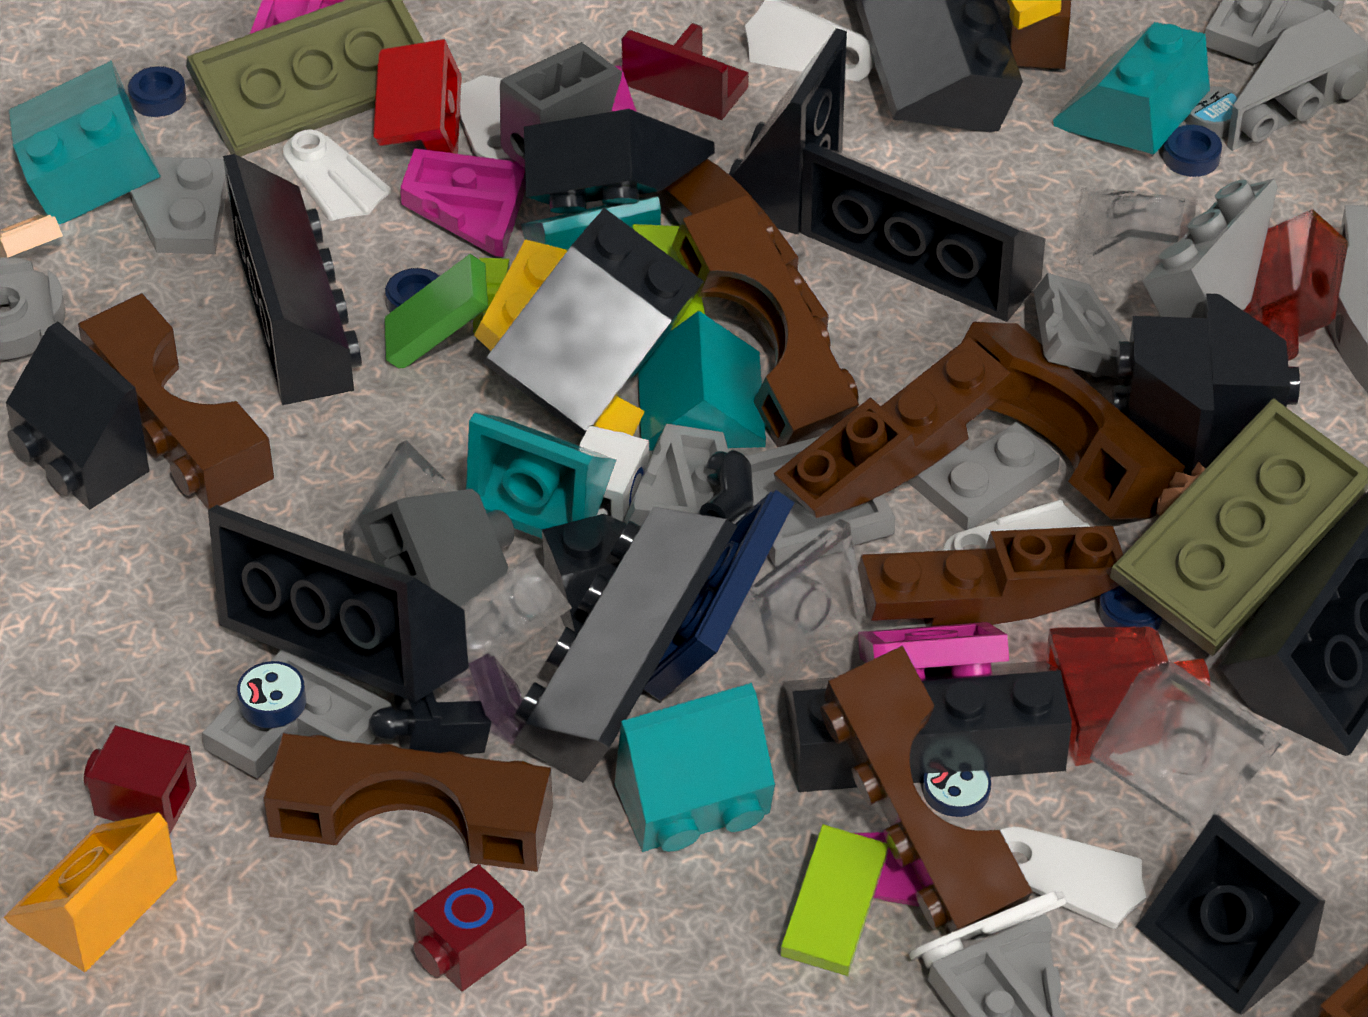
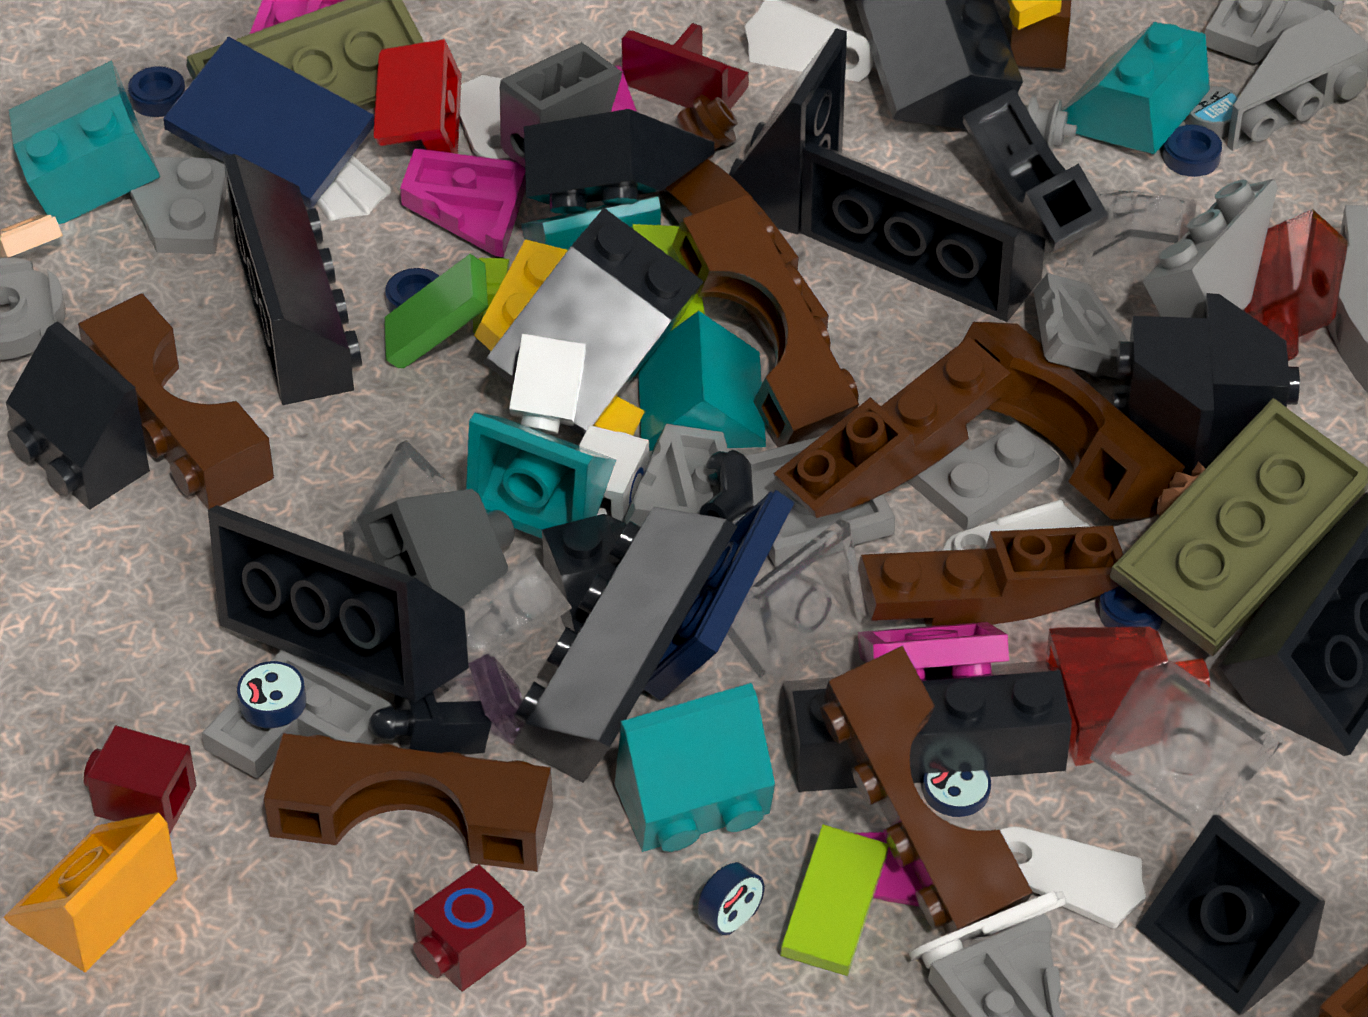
(270, 118): none -> dark blue tile
(547, 382): none -> white brick
(709, 120): none -> reddish brown plate
(730, 898): none -> tile
(1029, 177): none -> black arch
(1051, 122): none -> light grey wheel

